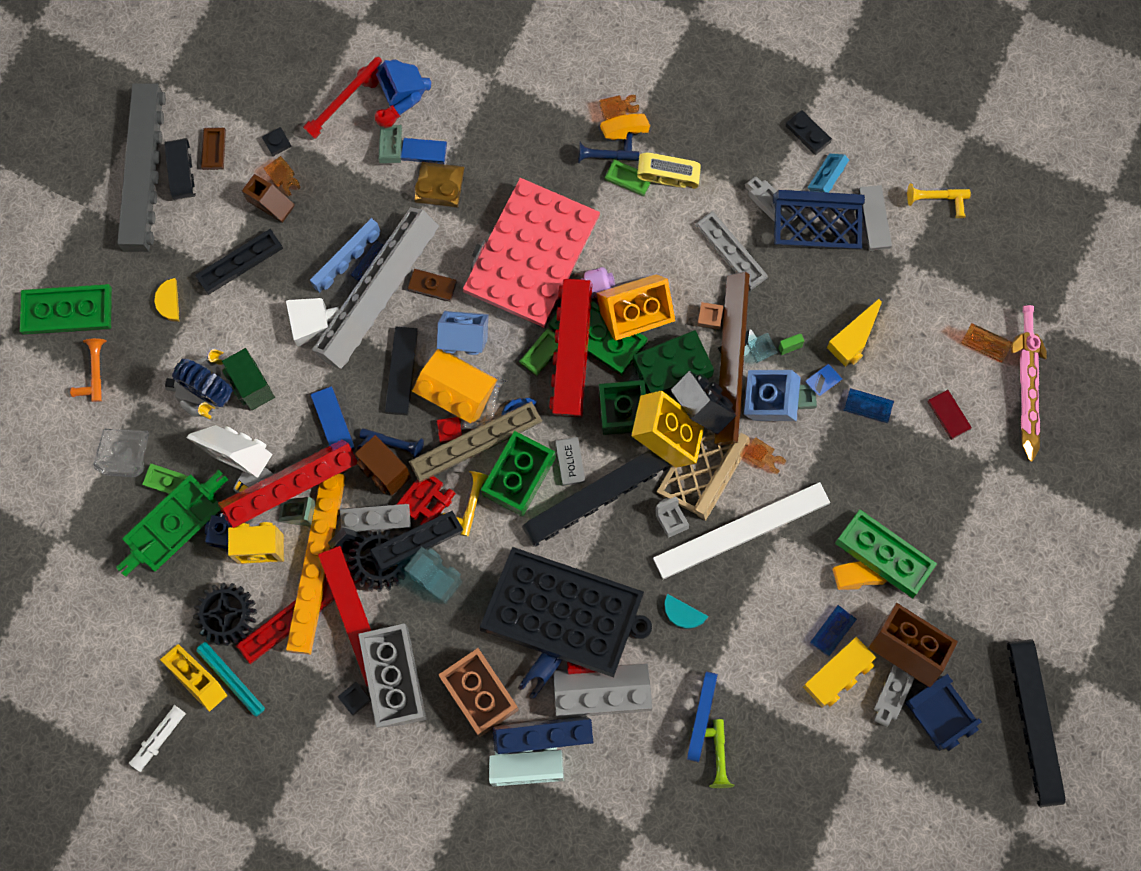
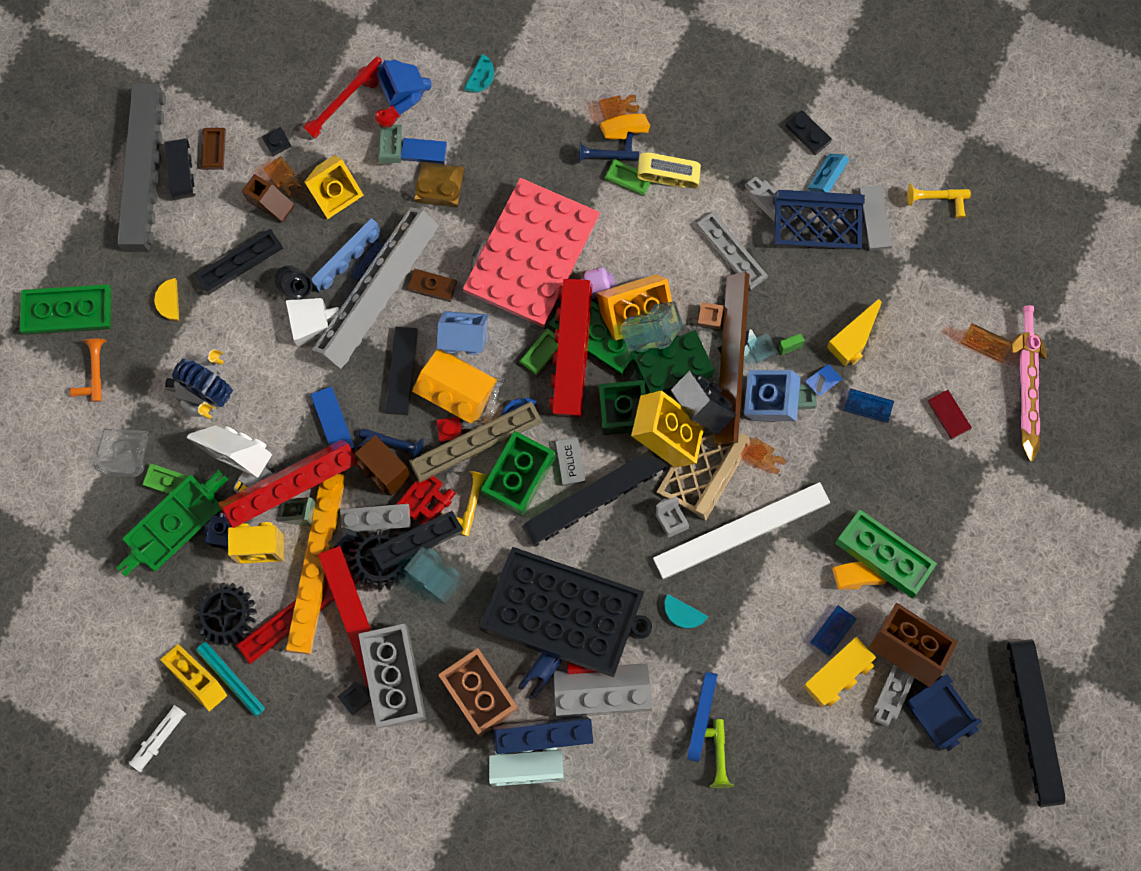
(247, 379): dark green brick -> none
(293, 282): none -> black wheel
(333, 186): none -> yellow slope
(481, 76): none -> teal tile
(653, 329): none -> clear light blue brick

